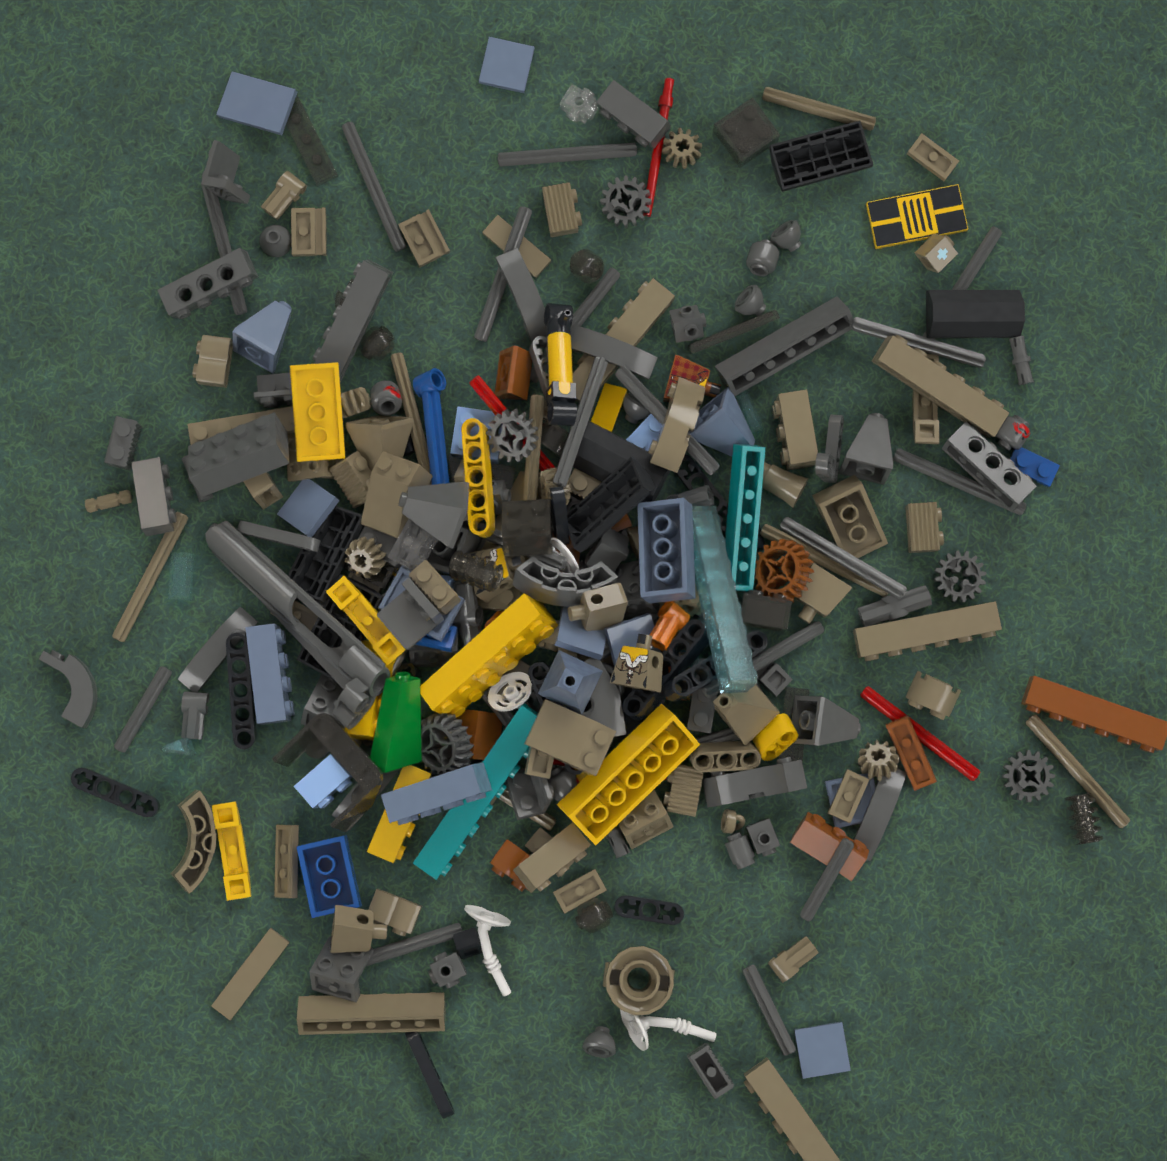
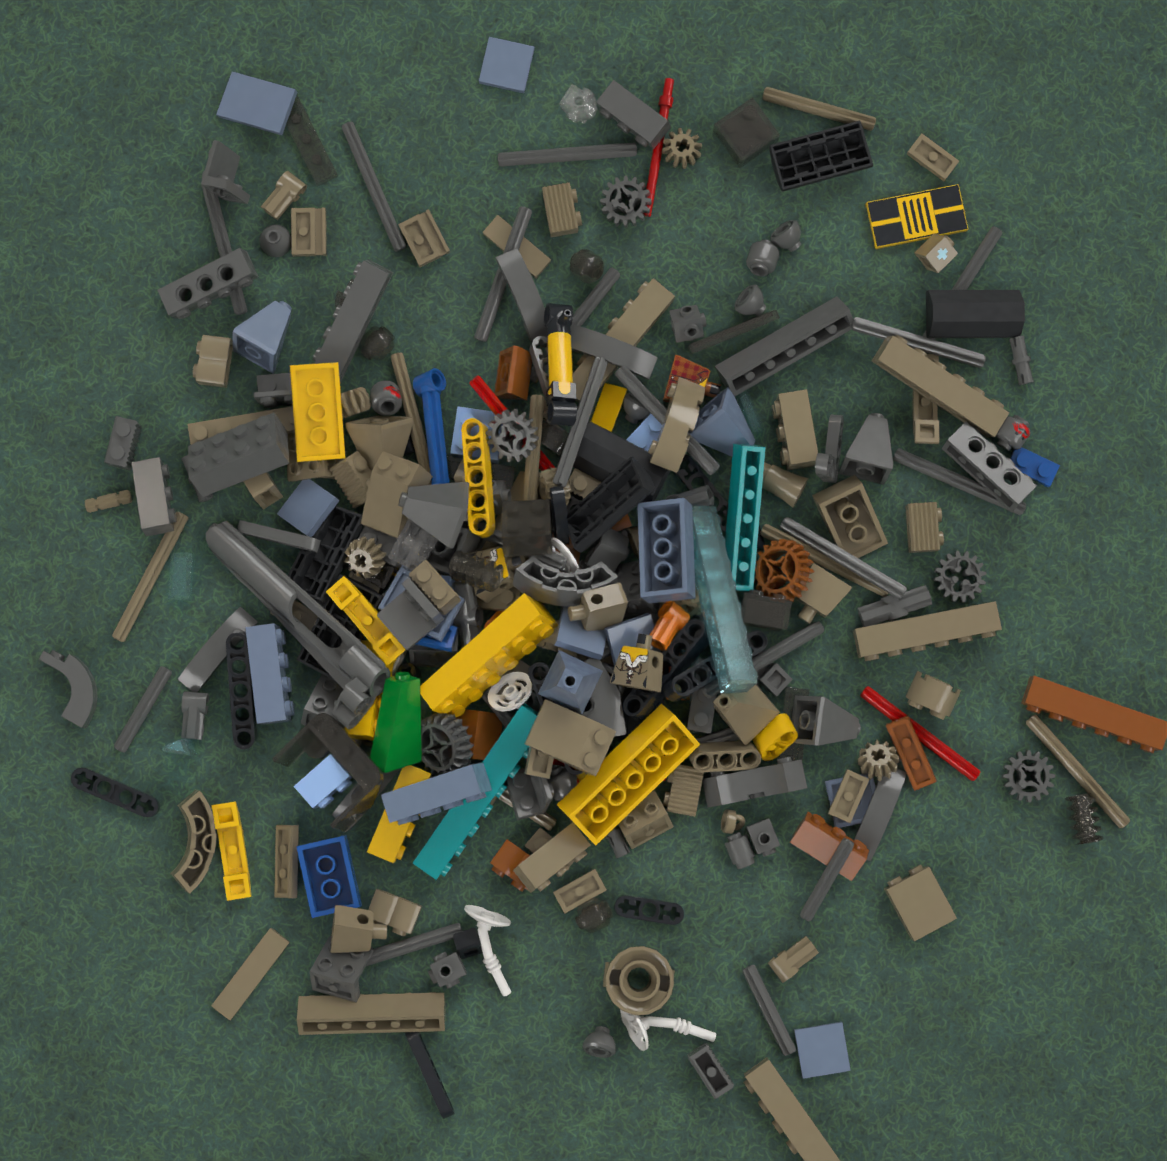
(919, 902): none -> dark tan brick

